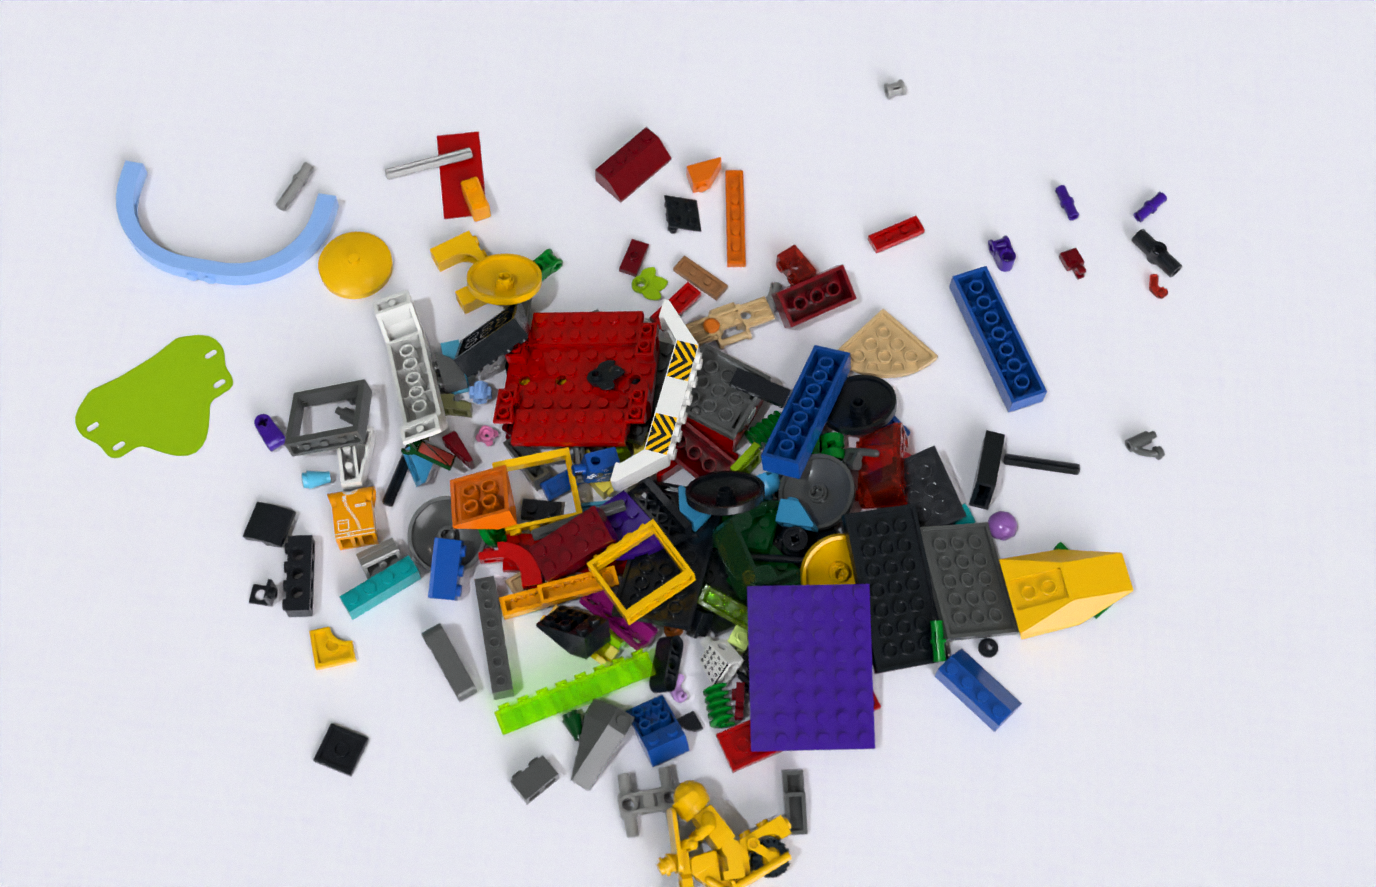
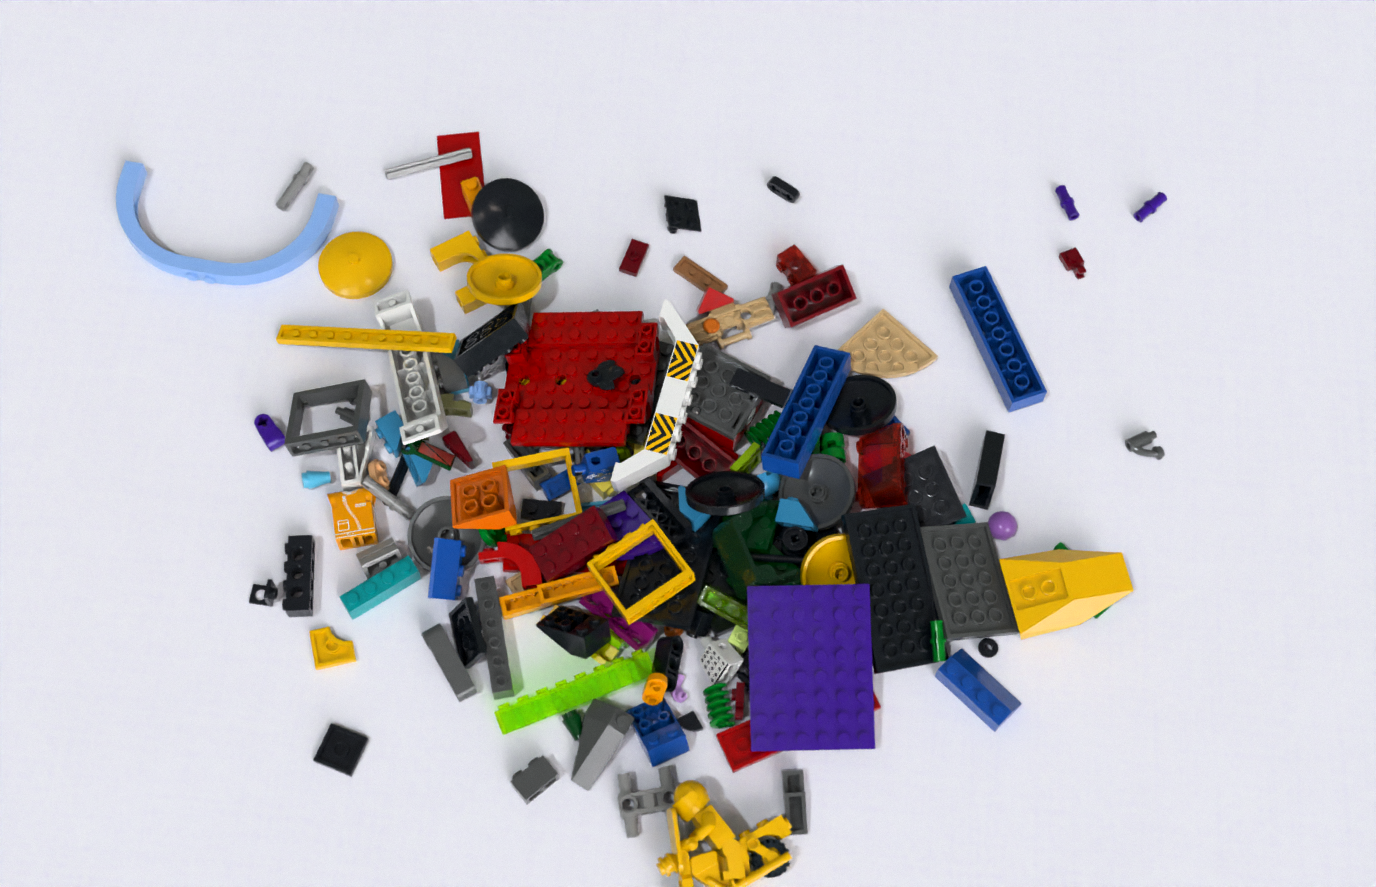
(158, 402): lime piece -> none
(269, 524): black slope -> none
(366, 338): none -> yellow plate
(378, 473): none -> light nougat plate
(388, 498): none -> light grey pin
(389, 430): none -> dark azure slope
(467, 632): none -> black plate
(484, 431): bright pink plate -> none
(507, 214): none -> black dish
(632, 165): dark red slope -> none
(652, 284): lime plate -> none
(654, 688): none -> light orange plate
(680, 300): red plate -> none
(703, 174): orange slope -> none
(711, 300): none -> red slope
(735, 218): orange tile -> none
(783, 189): none -> black beam
(854, 456): dark grey piece -> none
(896, 234): red plate -> none
(900, 89): light grey bush -> none
(1001, 251): dark purple piece -> none
(1042, 464): black axle -> none
(1150, 246): black piece -> none
(1155, 289): clear red arm -> none

